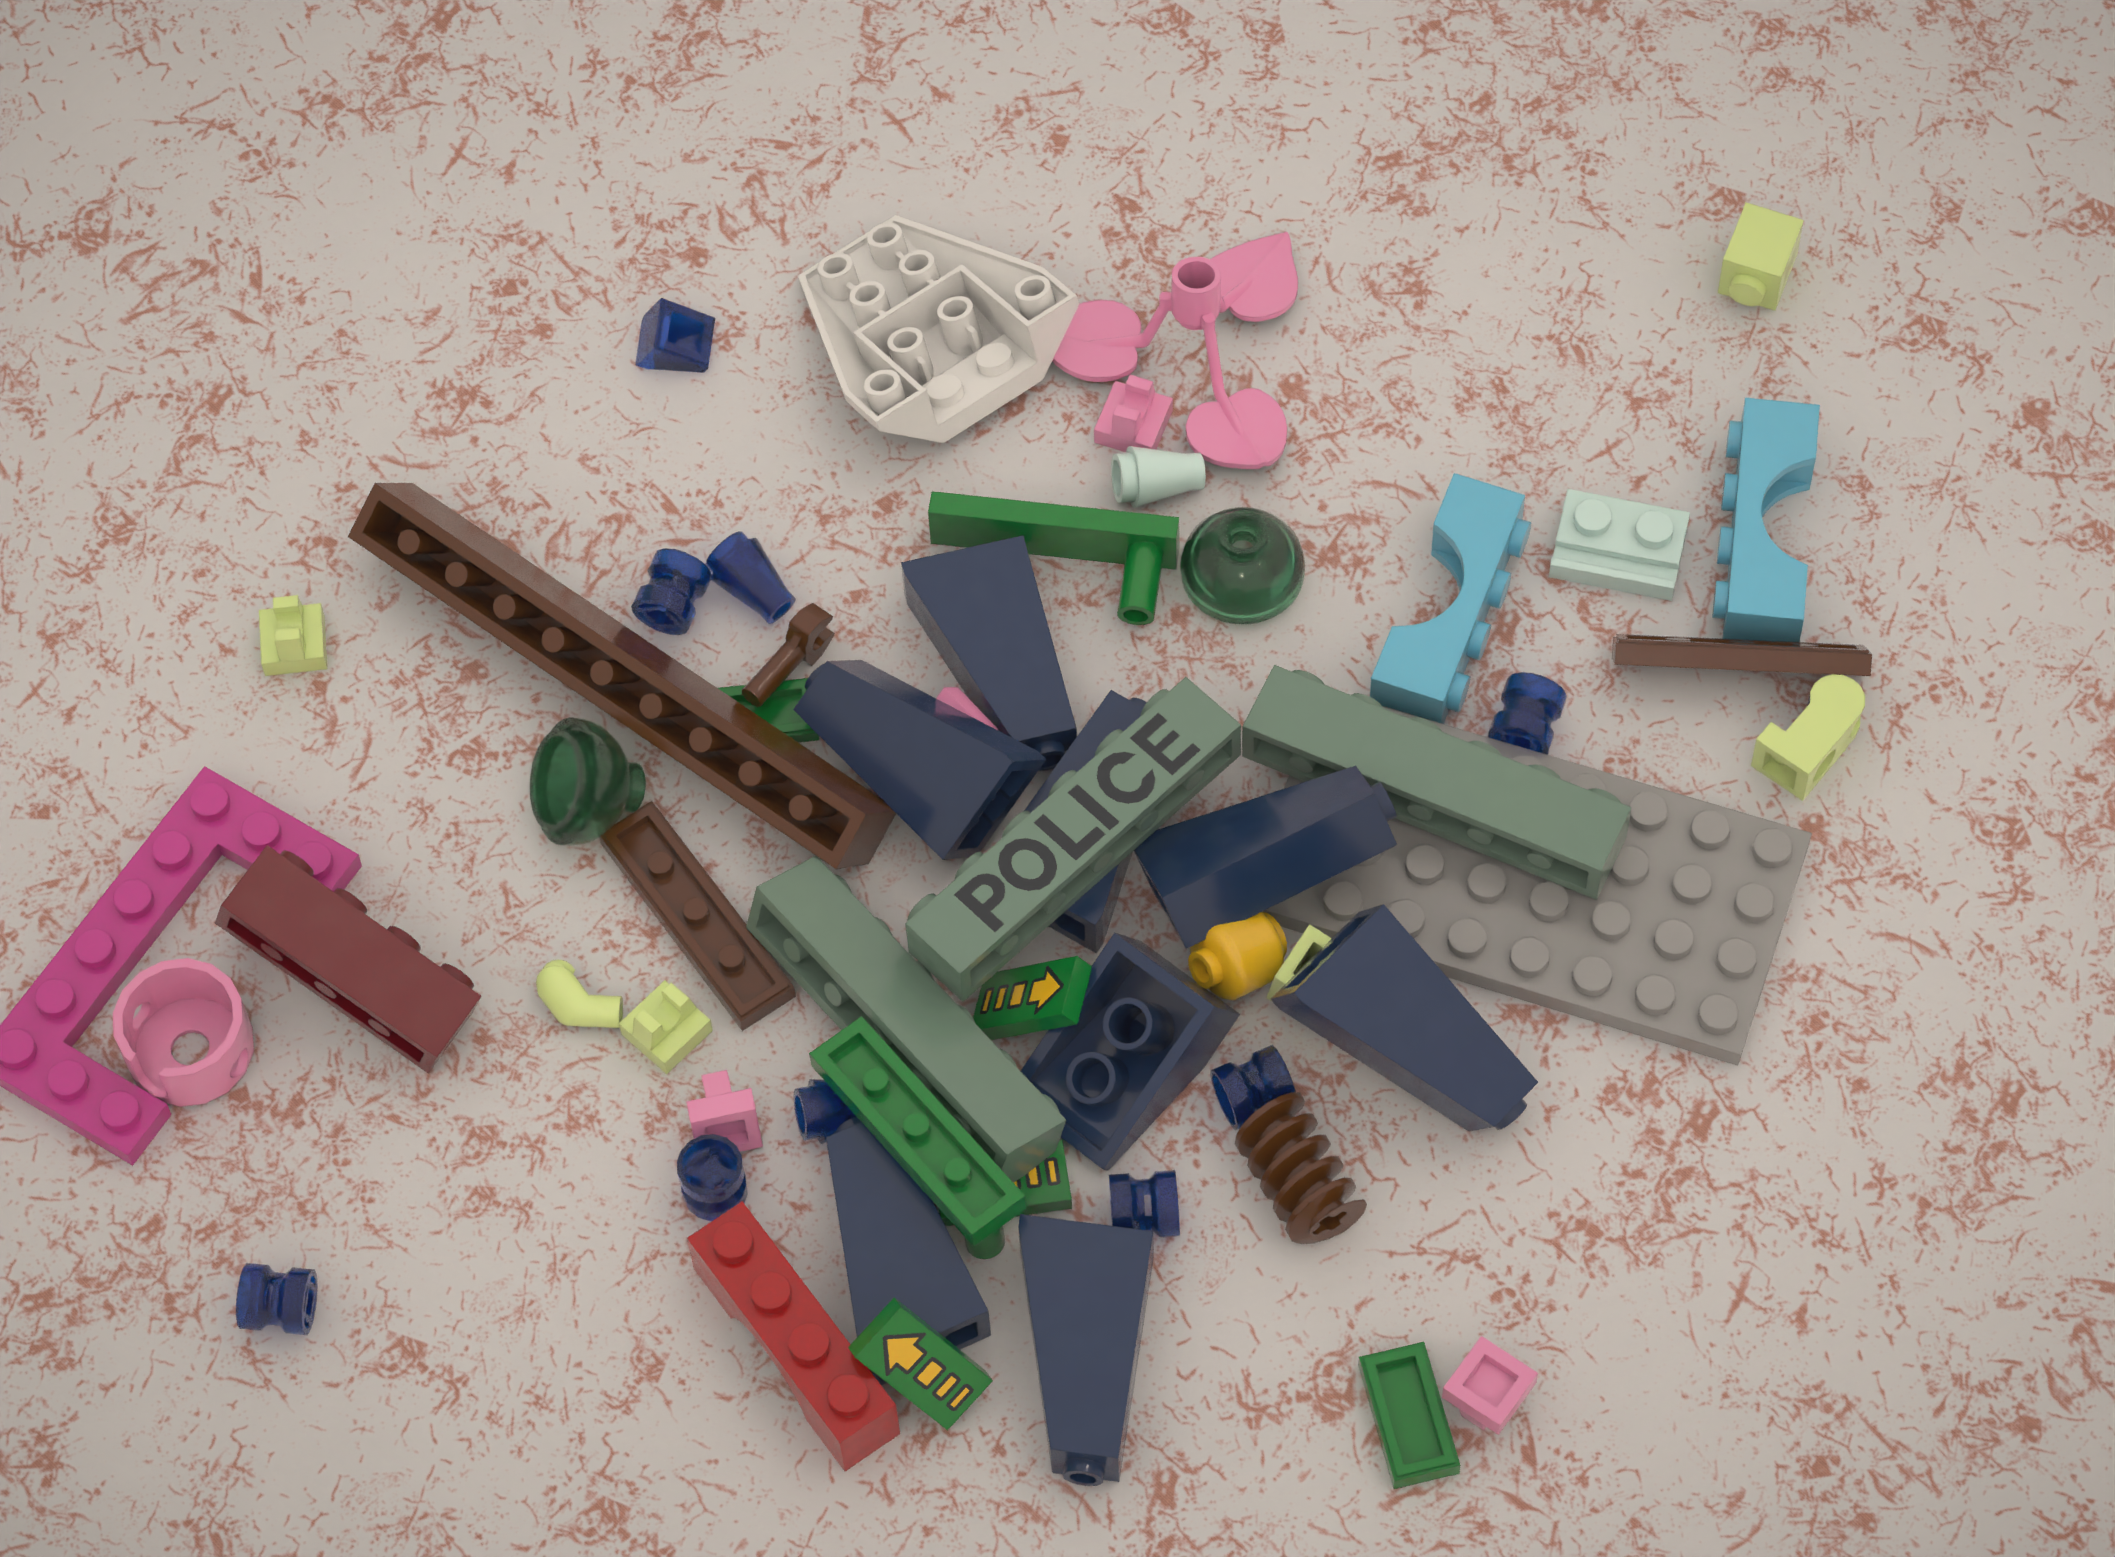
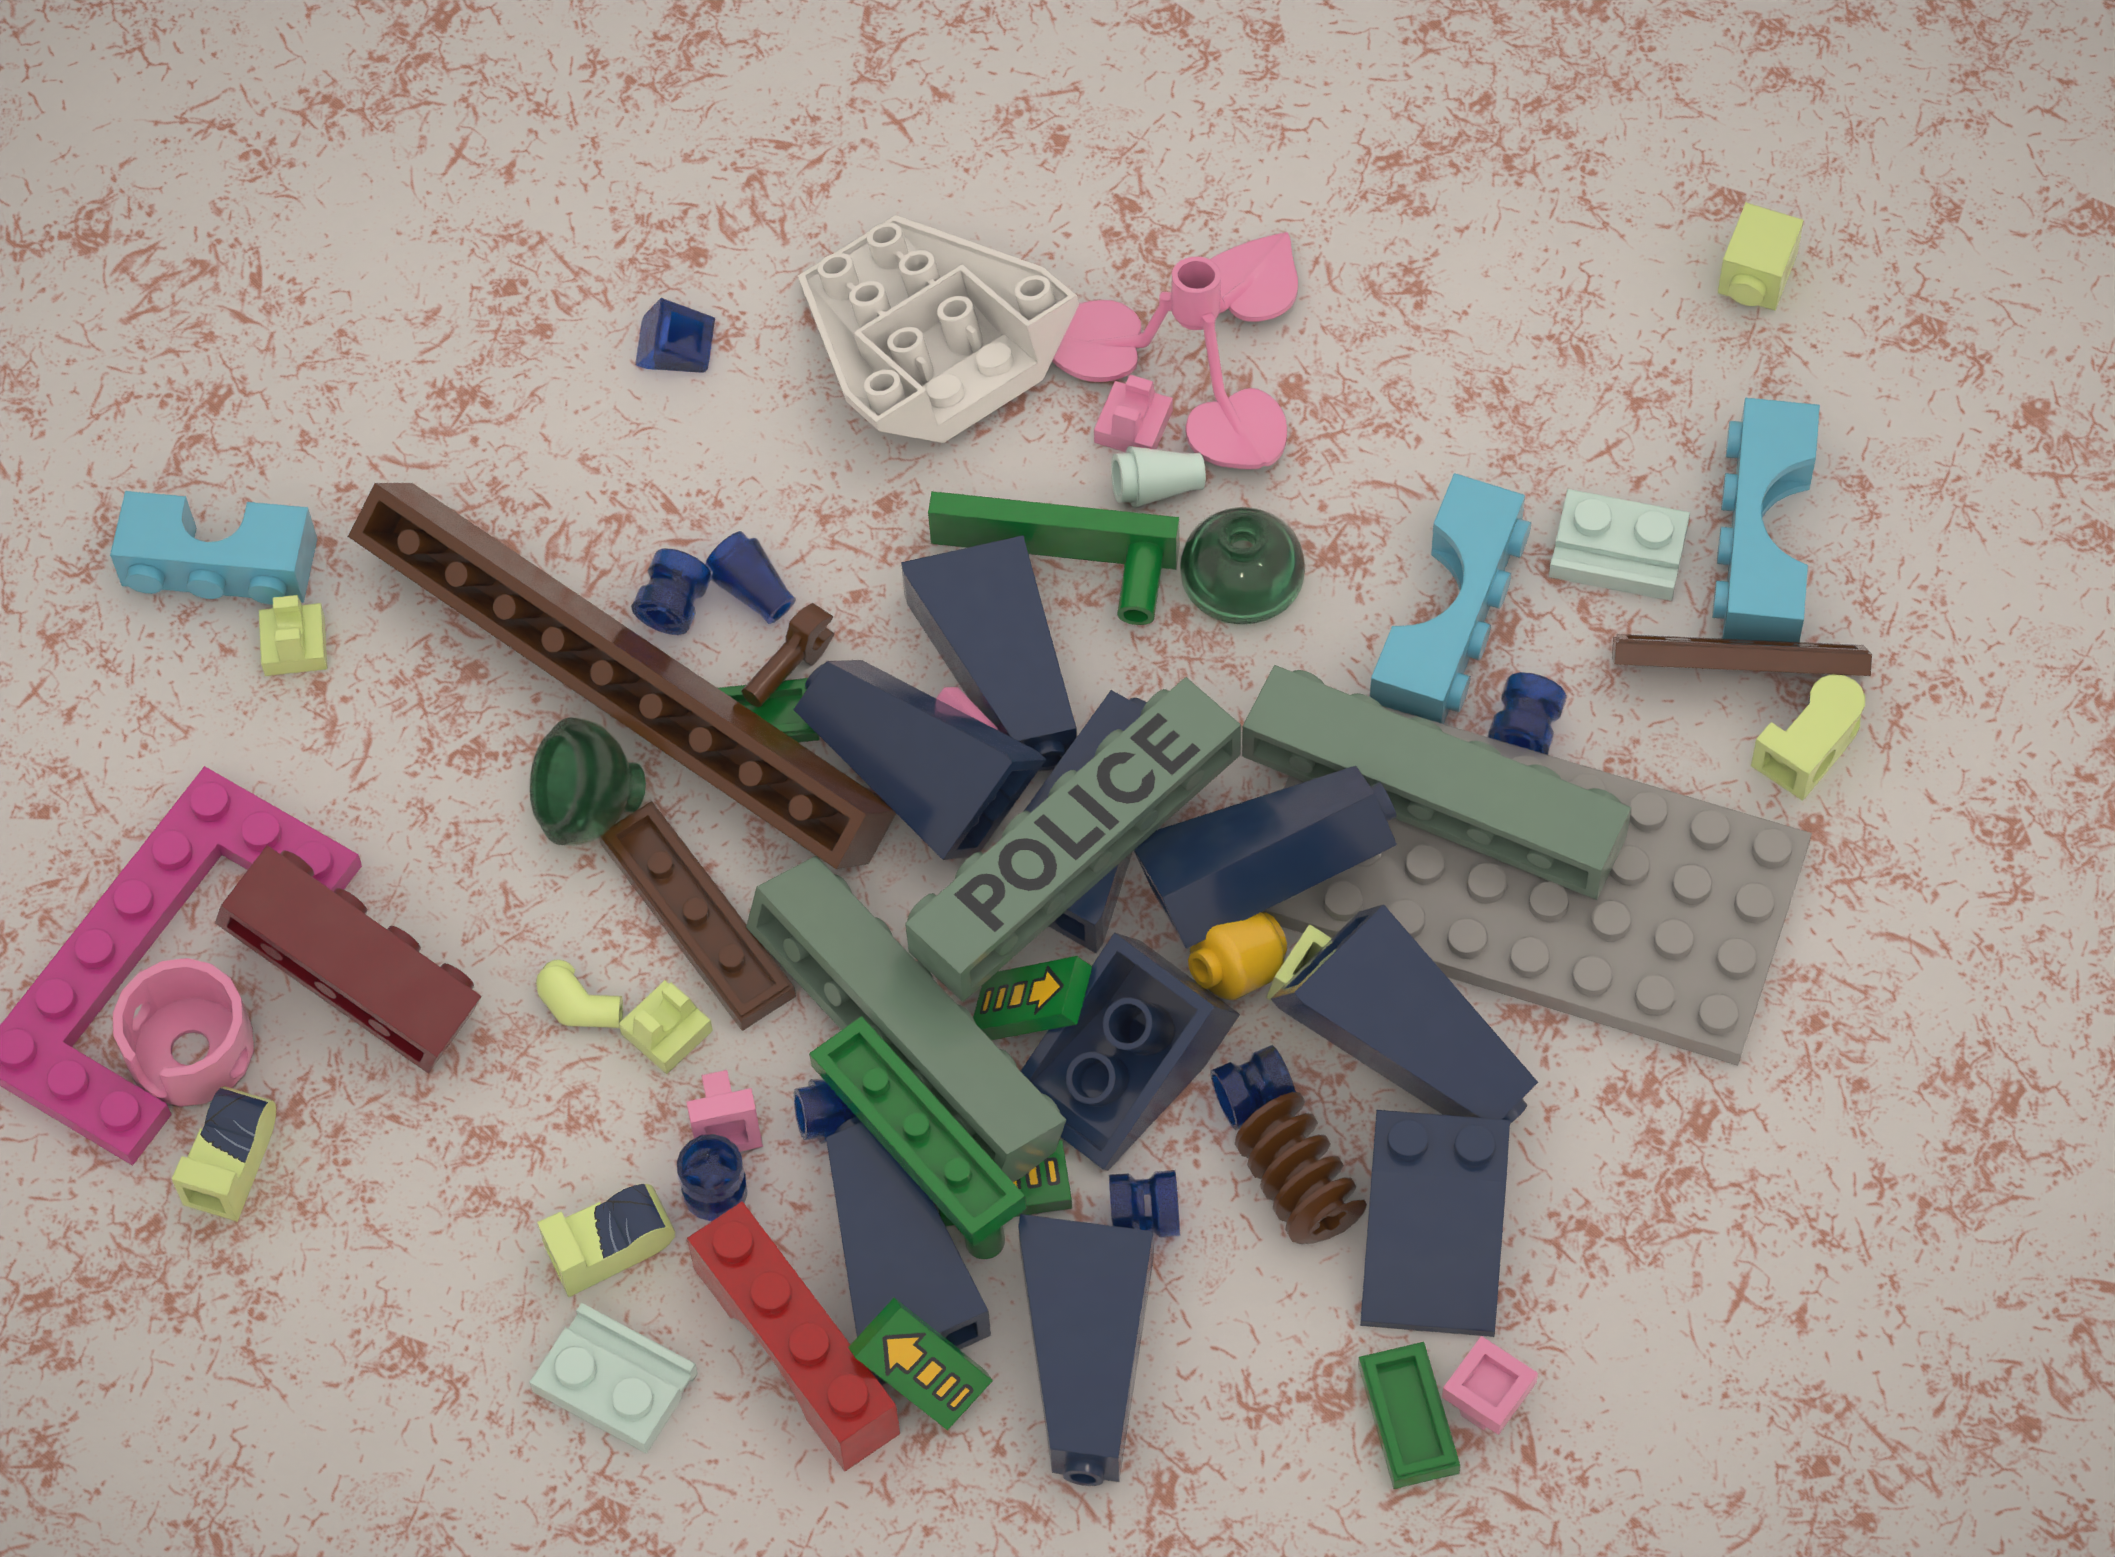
(226, 1153): none -> yellowish green leg
(259, 561): none -> medium azure arch
(276, 1298): clear blue wheel -> none
(606, 1237): none -> yellowish green leg
(613, 1378): none -> light aqua plate
(1435, 1223): none -> dark blue slope

